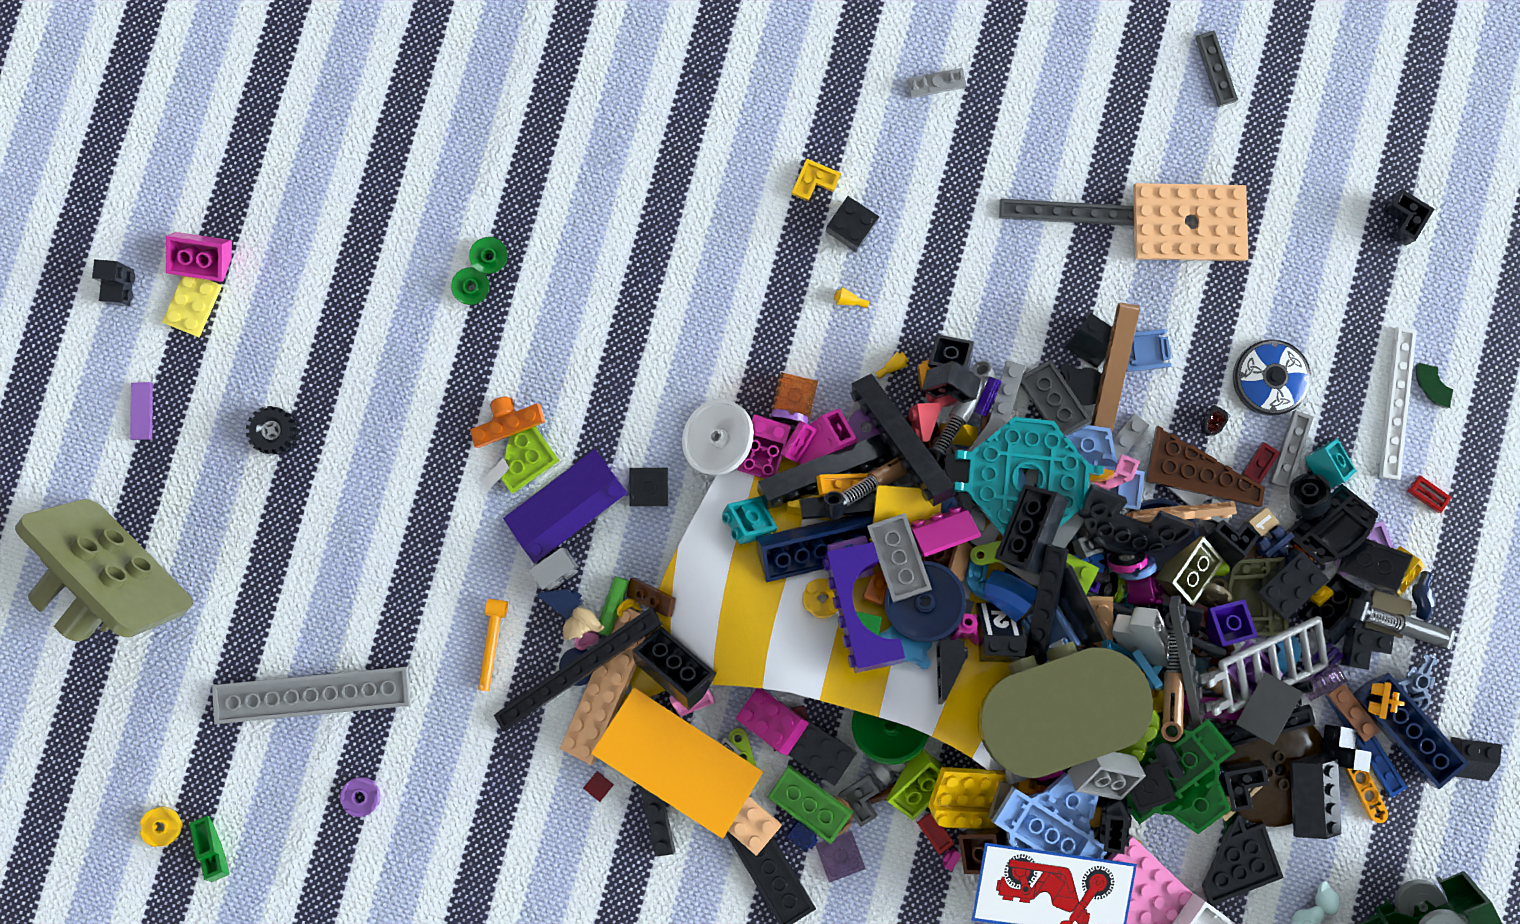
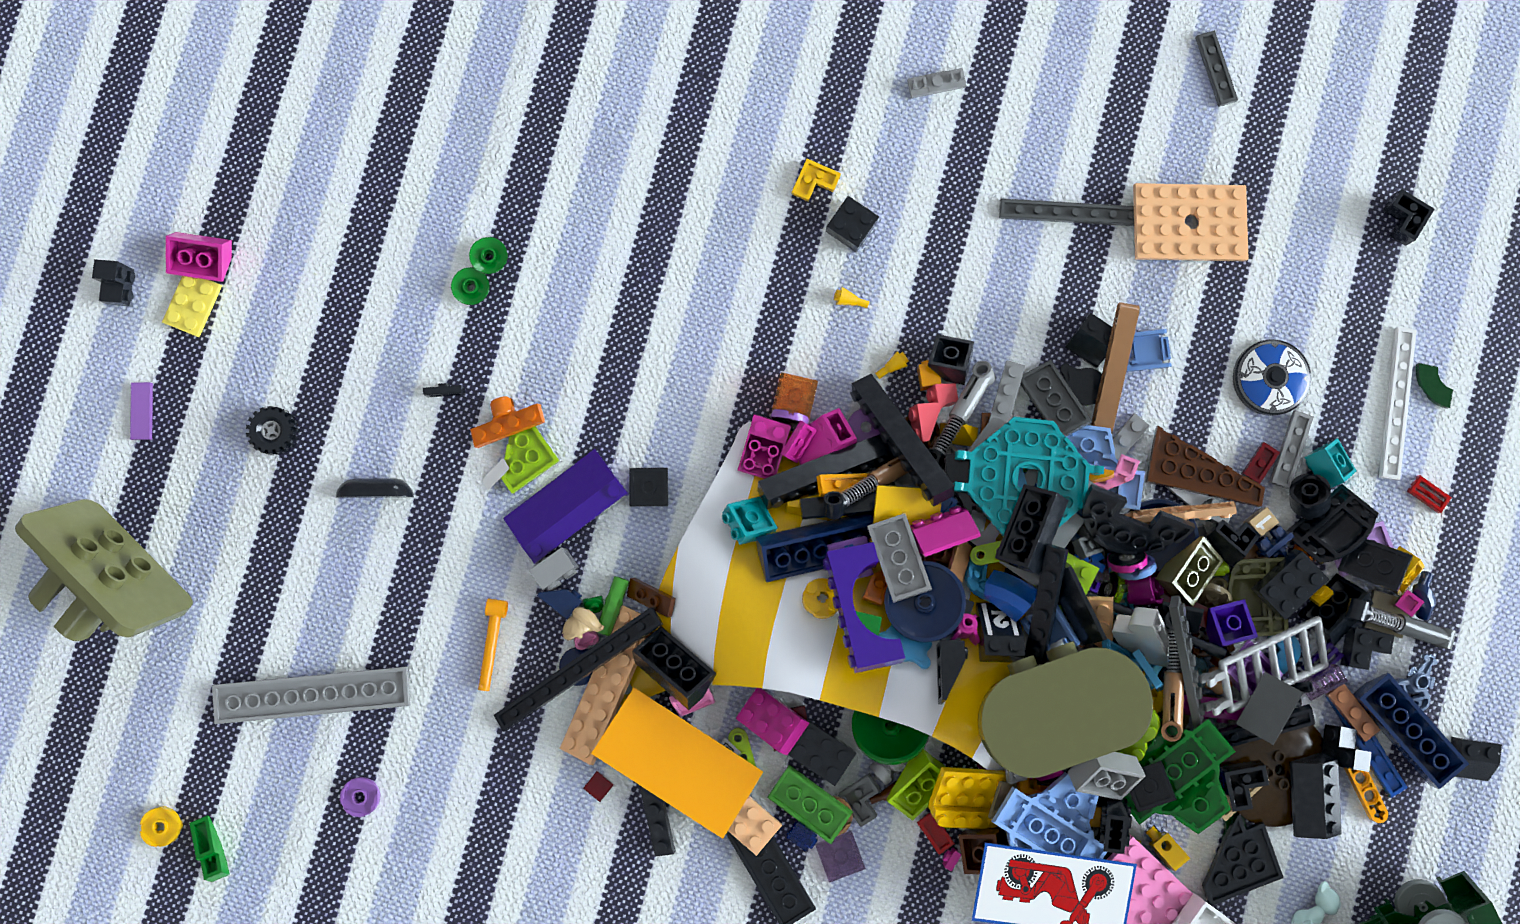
(374, 488): none -> black brick
(444, 389): none -> black plate
(594, 604): none -> green plate
(627, 604): yellow piece -> none
(717, 437): white dish -> none
(953, 381): black brick -> none
(988, 396): dark purple tile -> none
(1169, 759): black arm -> none
(1172, 854): none -> yellow torso
(1214, 421): rock -> none
(1384, 691): light orange hips -> none
(1409, 603): none -> dark pink plate

